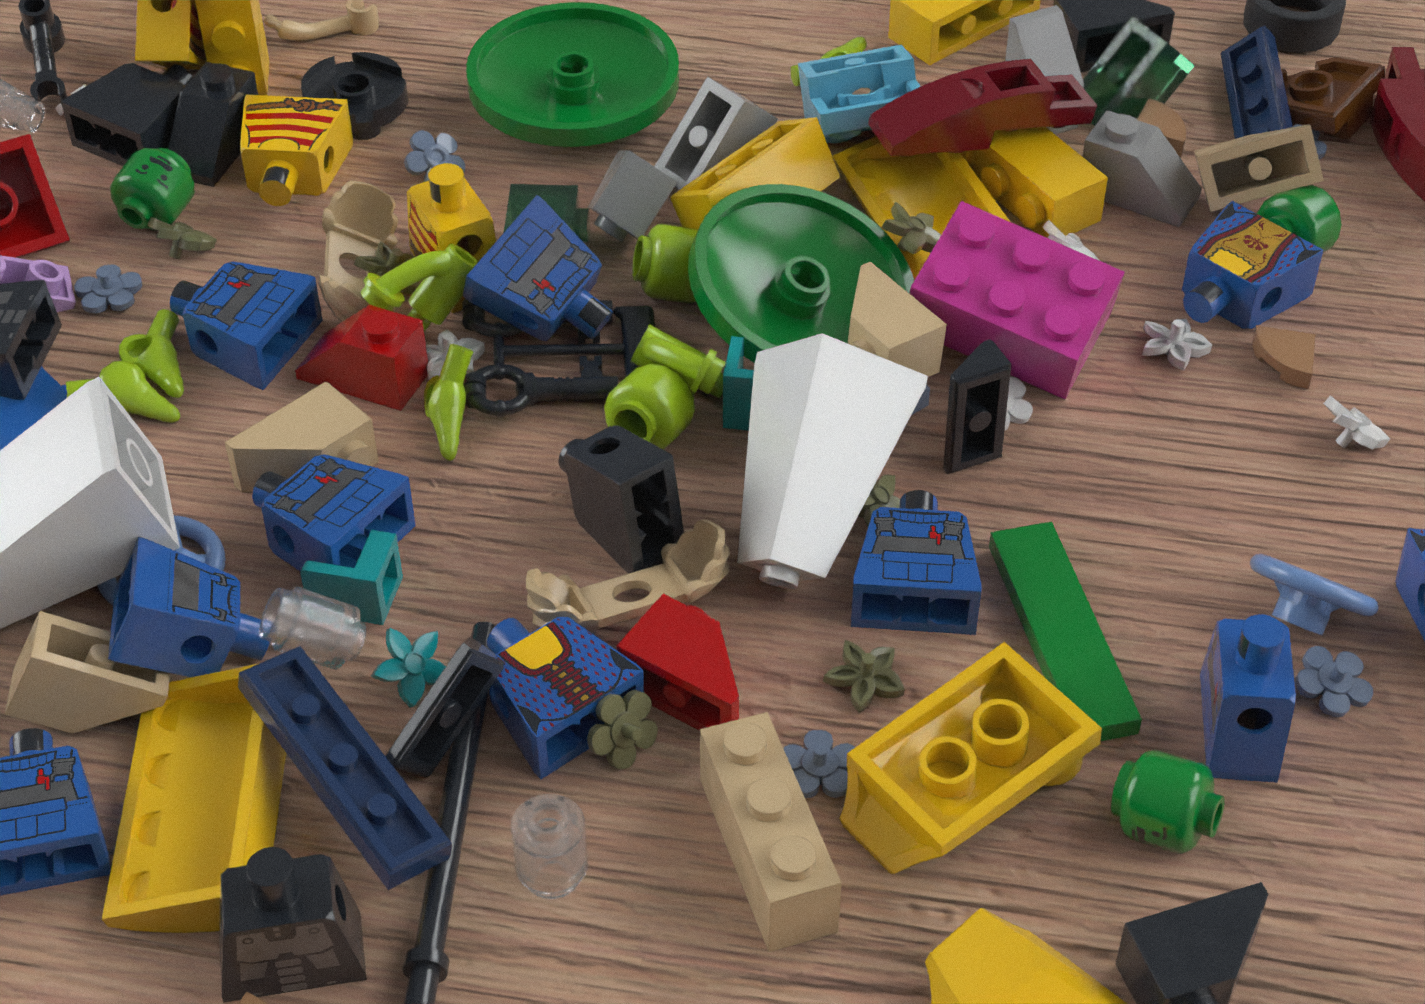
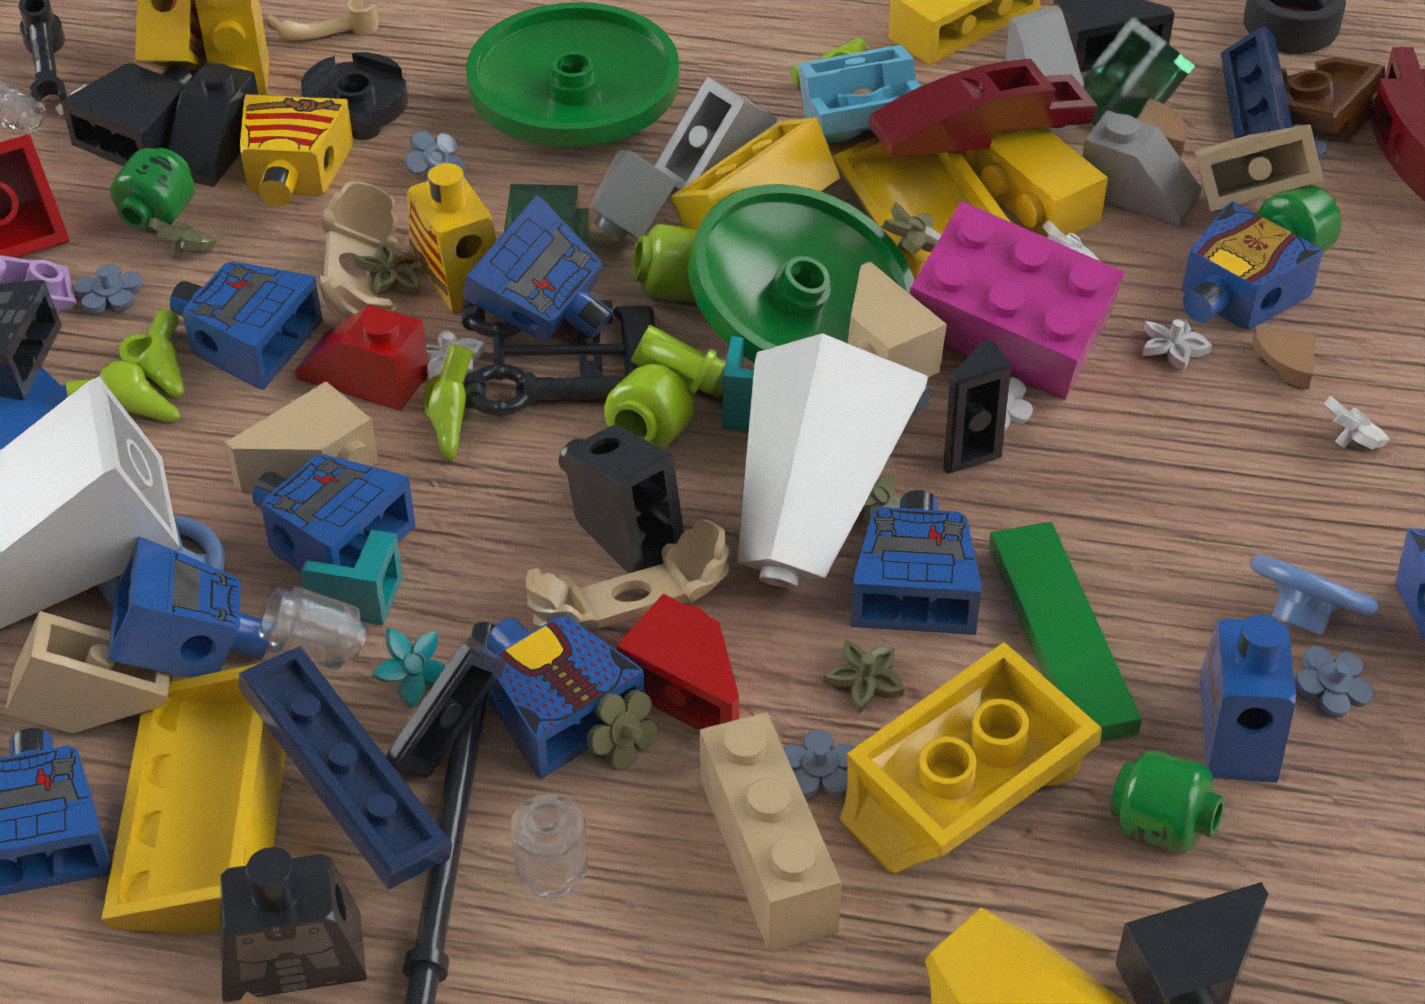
(441, 286): lime plant -> none

